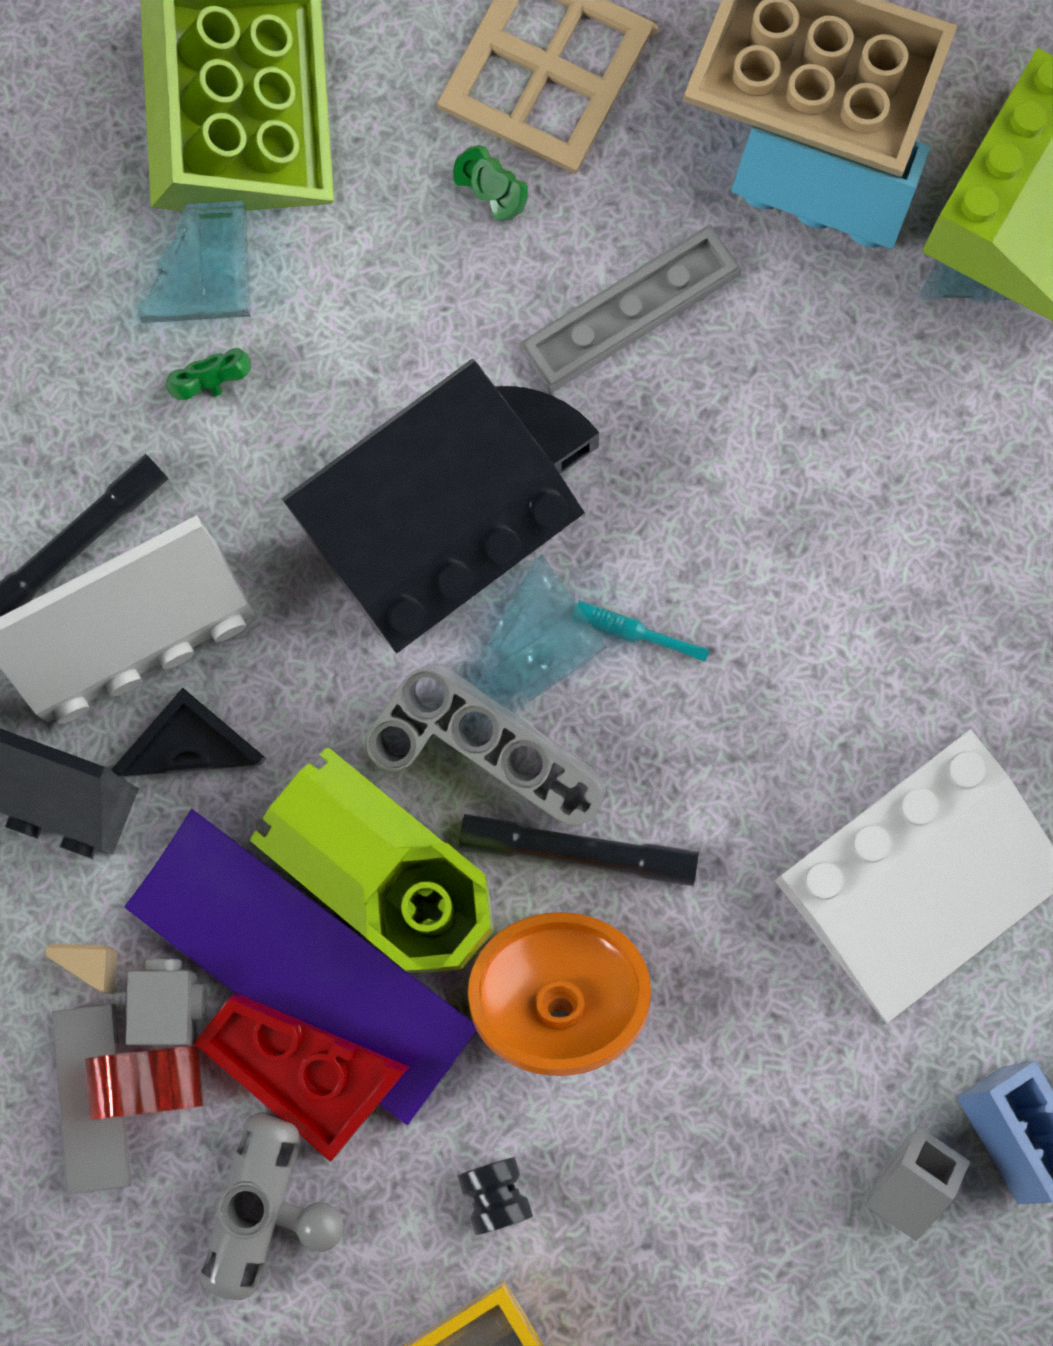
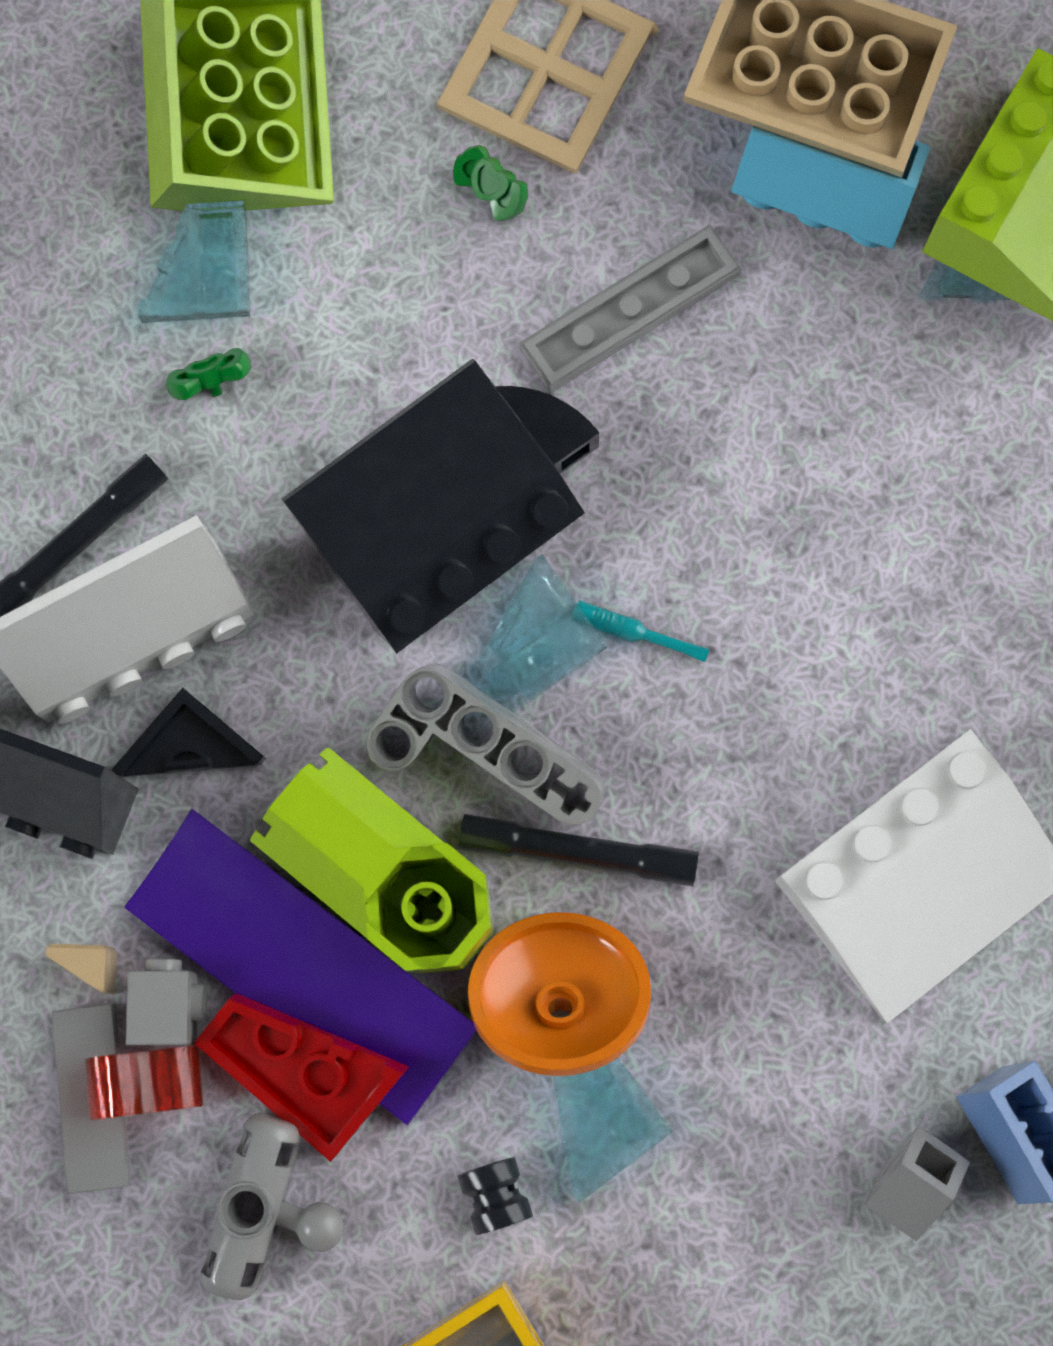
(605, 1124): none -> clear light blue wing

